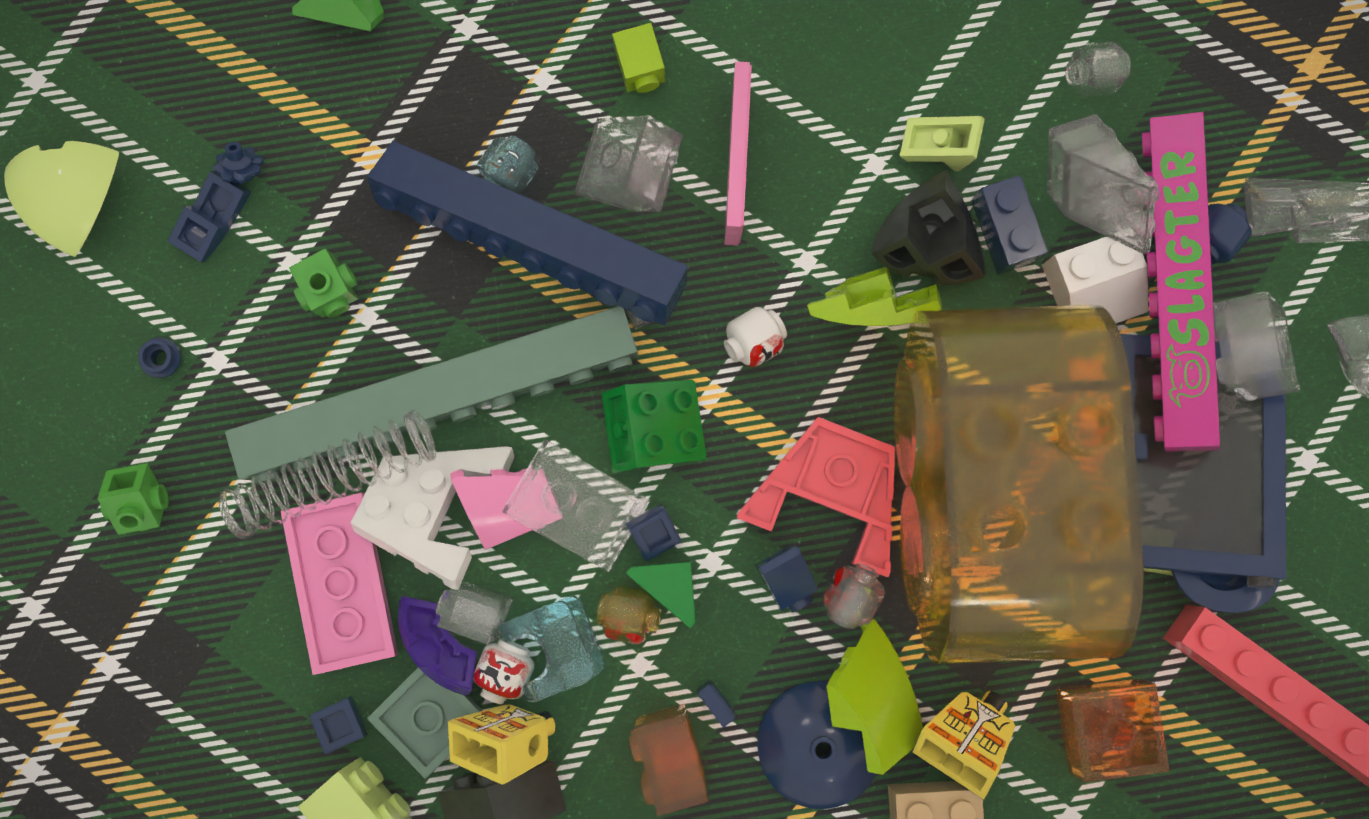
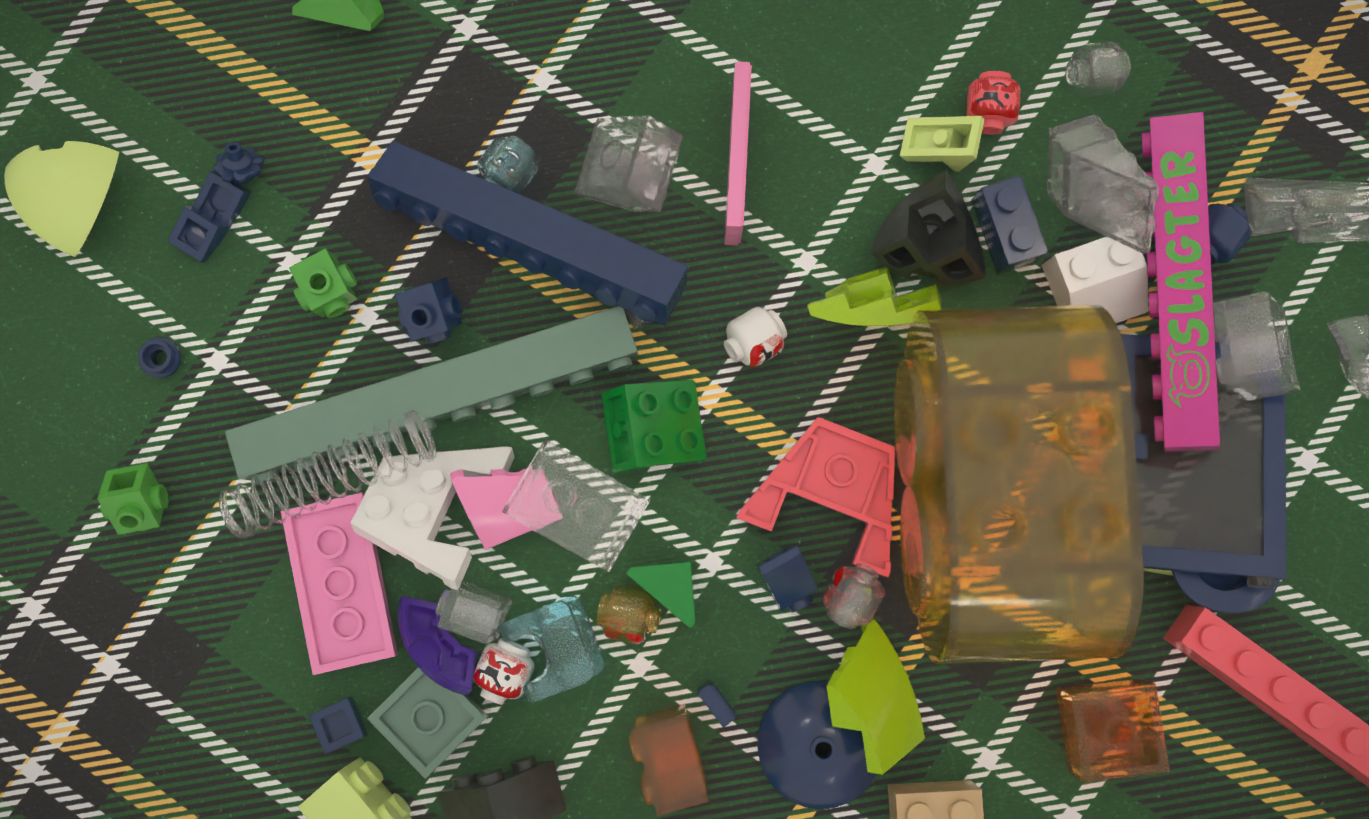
(429, 311): none -> dark blue brick
(500, 741): light yellow torso -> none
(639, 58): lime brick -> none
(653, 532): dark blue tile -> none
(968, 740): light yellow torso -> none
(995, 99): none -> head

